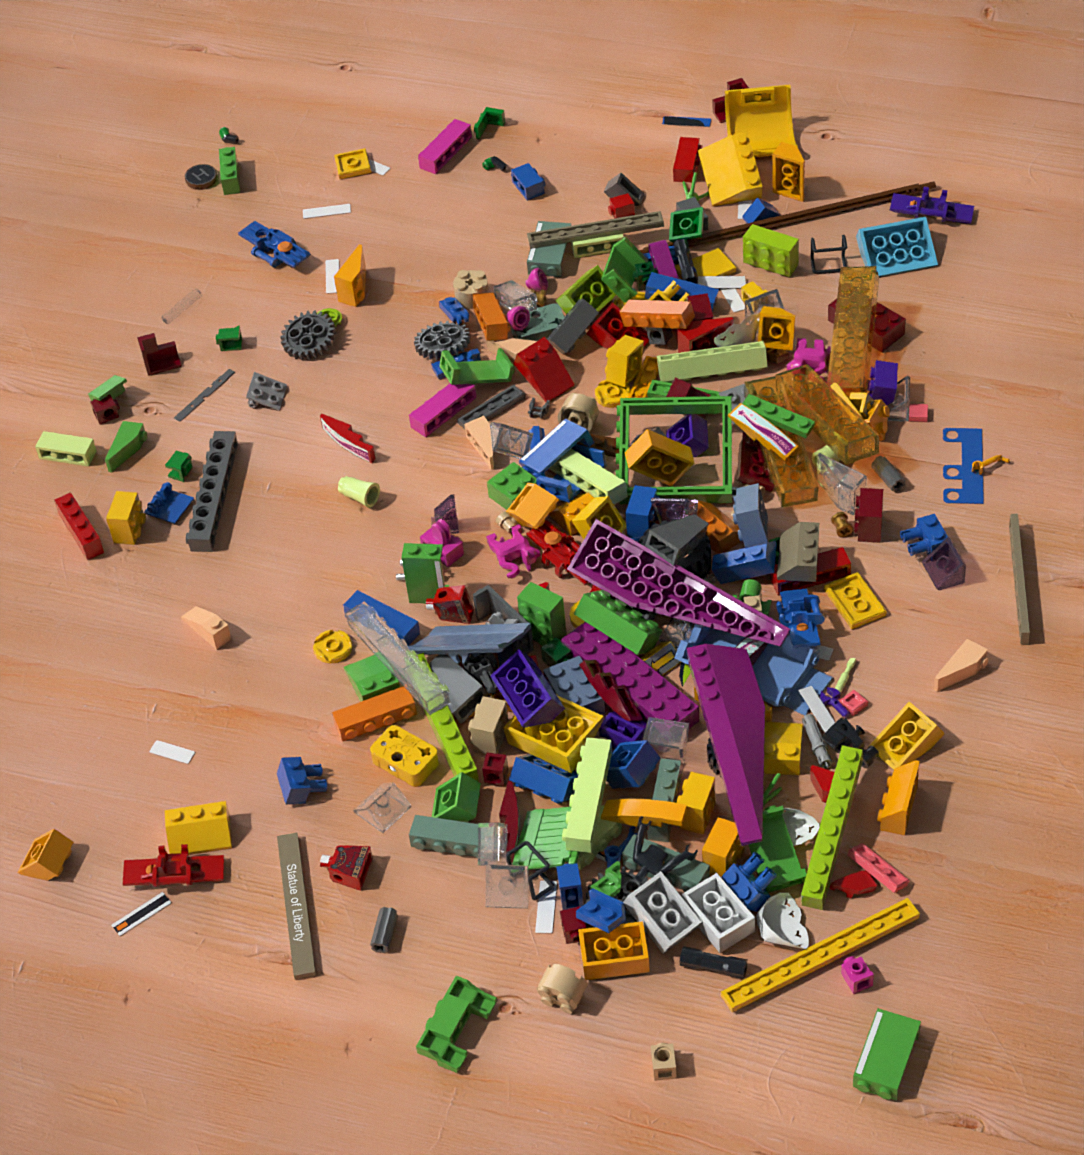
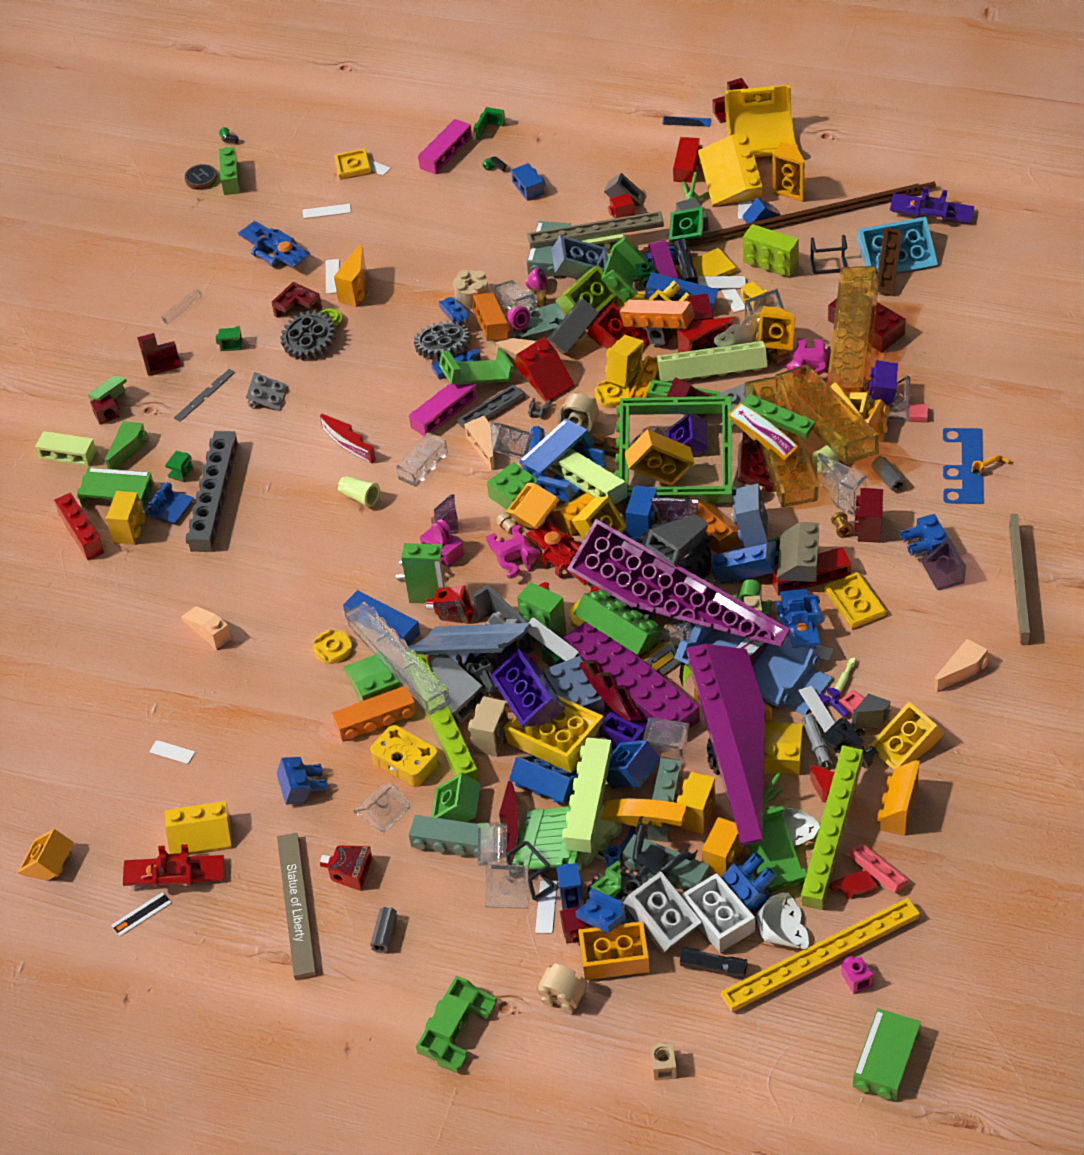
(105, 483): none -> bright green panel
(295, 294): none -> dark red panel
(422, 459): none -> clear brick
(495, 768): dark red brick -> none
(551, 640): none -> white sticker
(575, 257): none -> sand blue brick
(871, 712): none -> dark grey slope
(888, 260): none -> reddish brown plate

